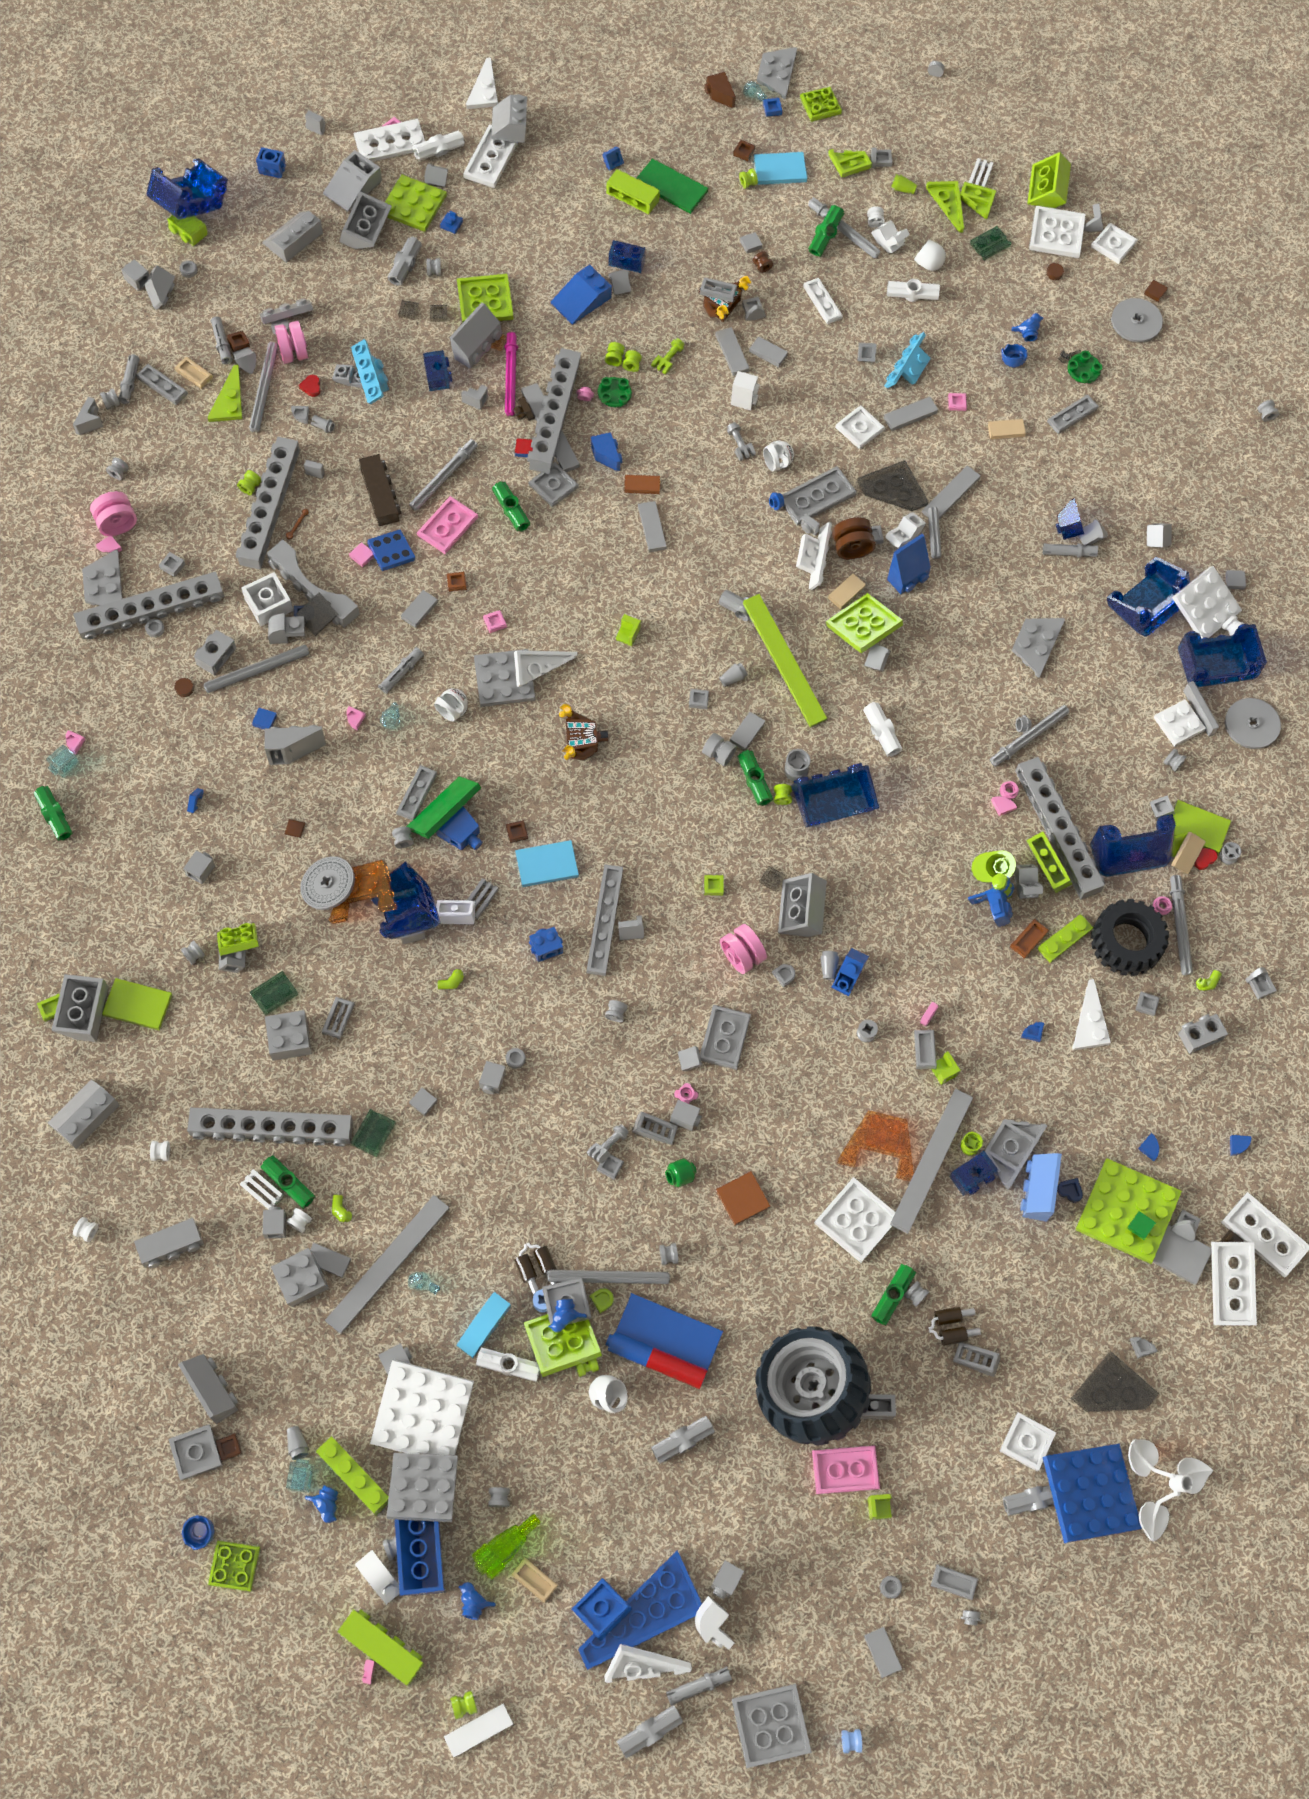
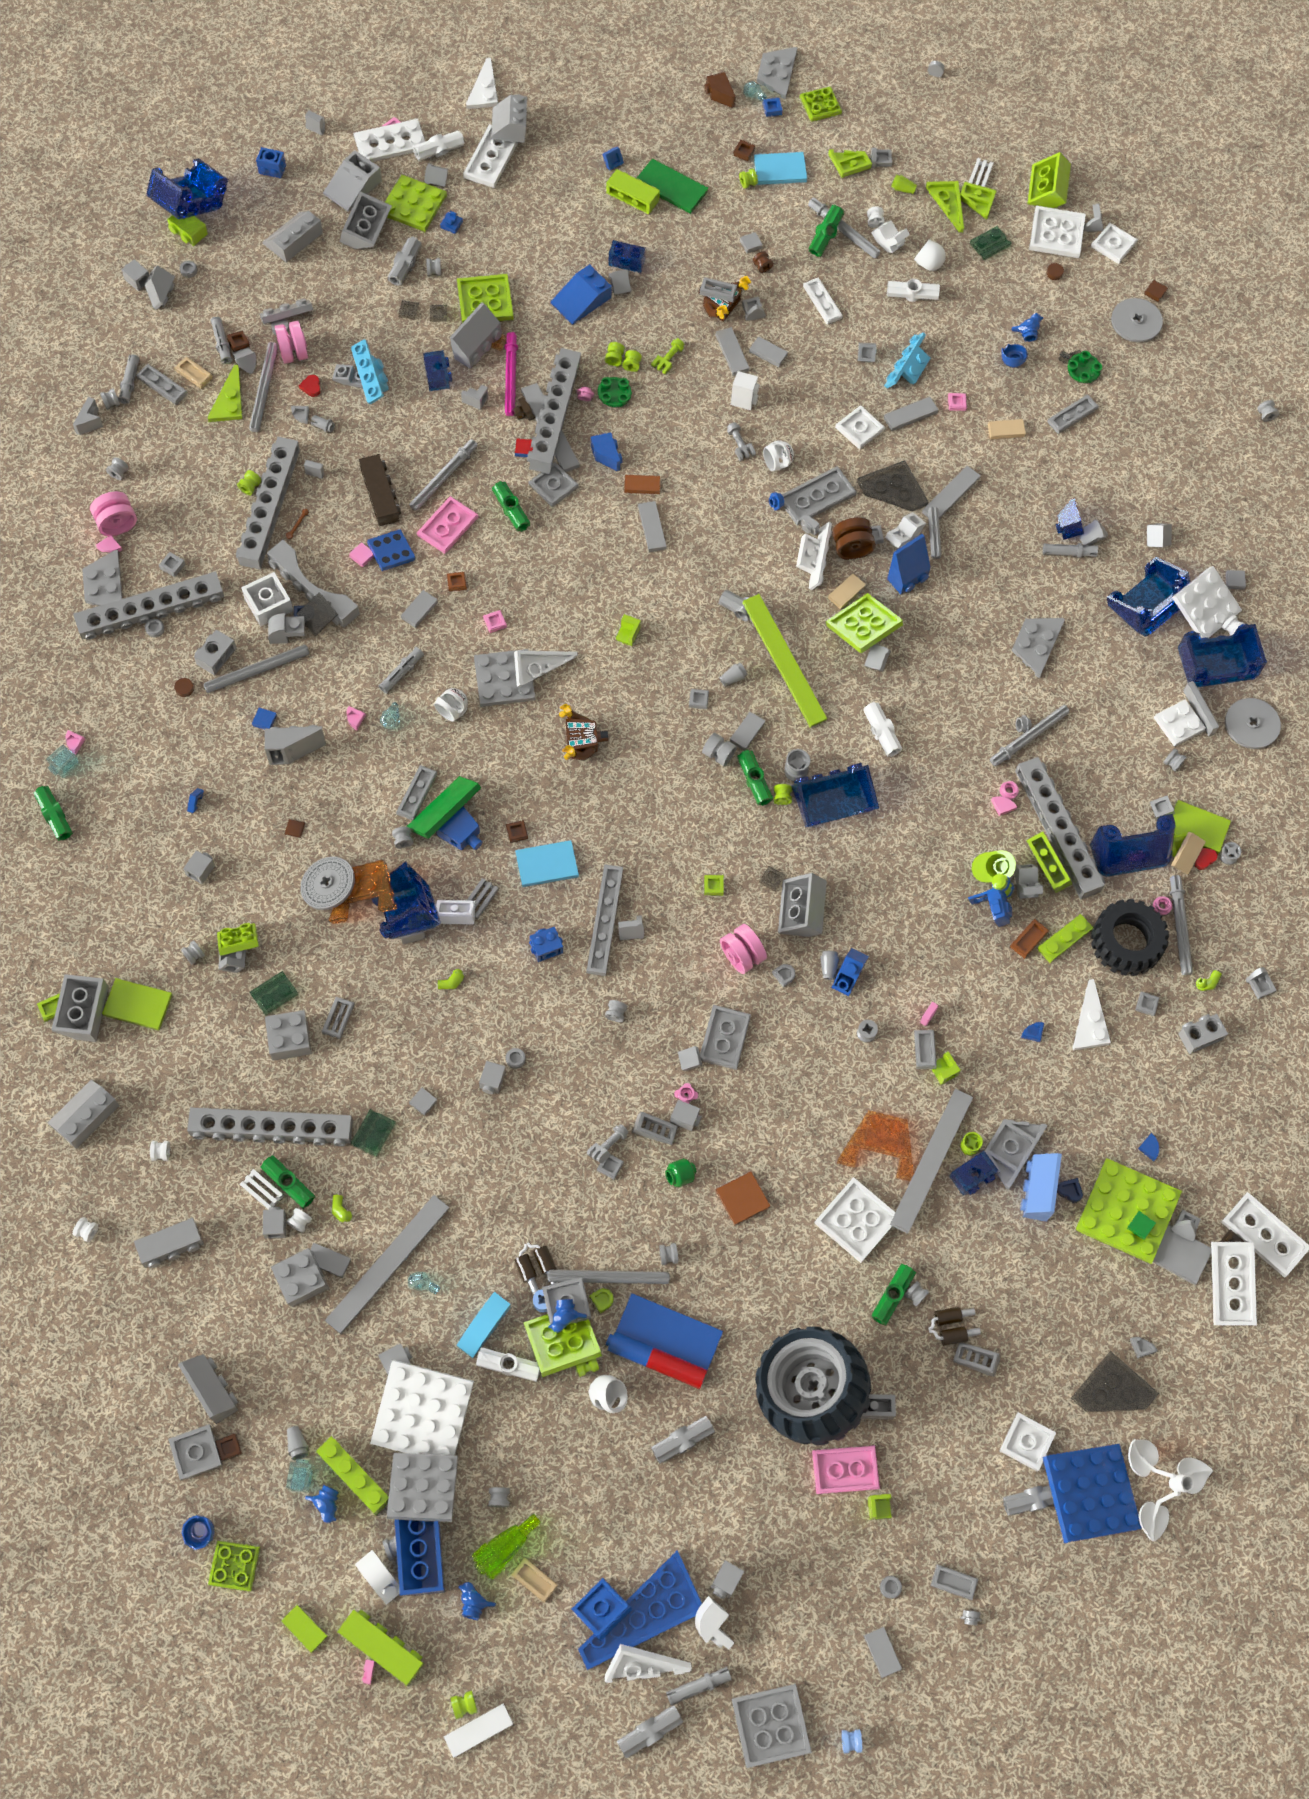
(304, 1628): none -> lime tile
(1239, 1144): blue tile -> none

